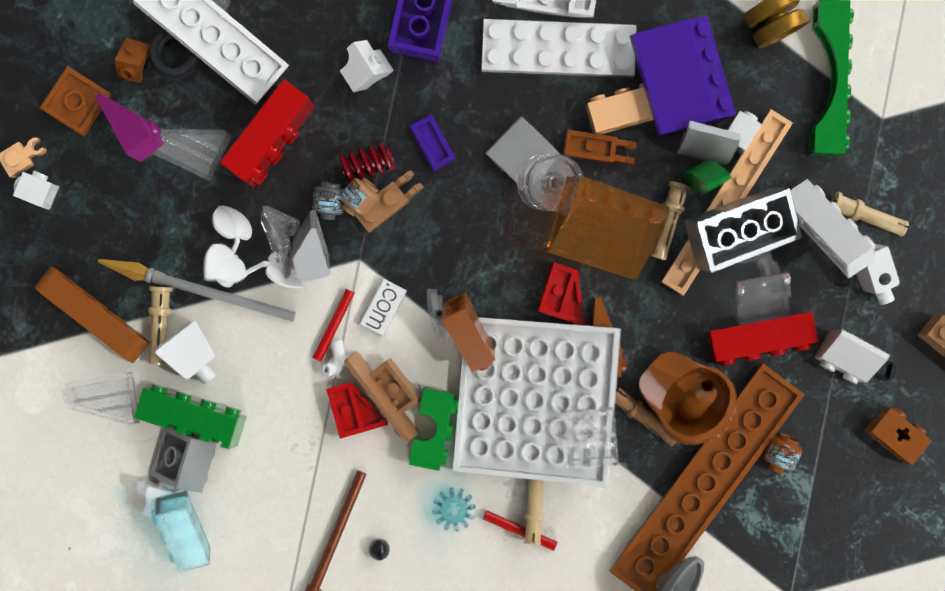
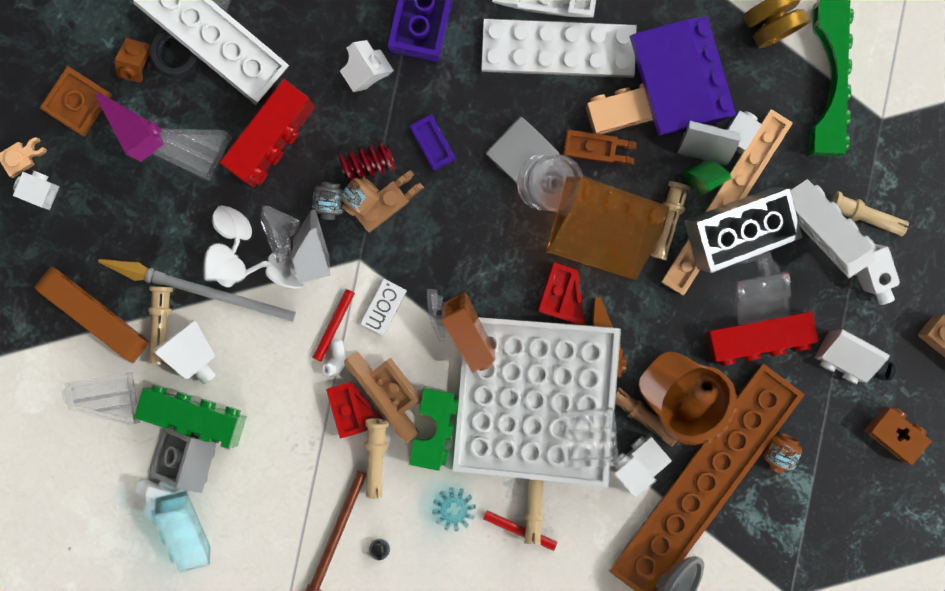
(375, 446): none -> tan pin
(640, 465): none -> white brick

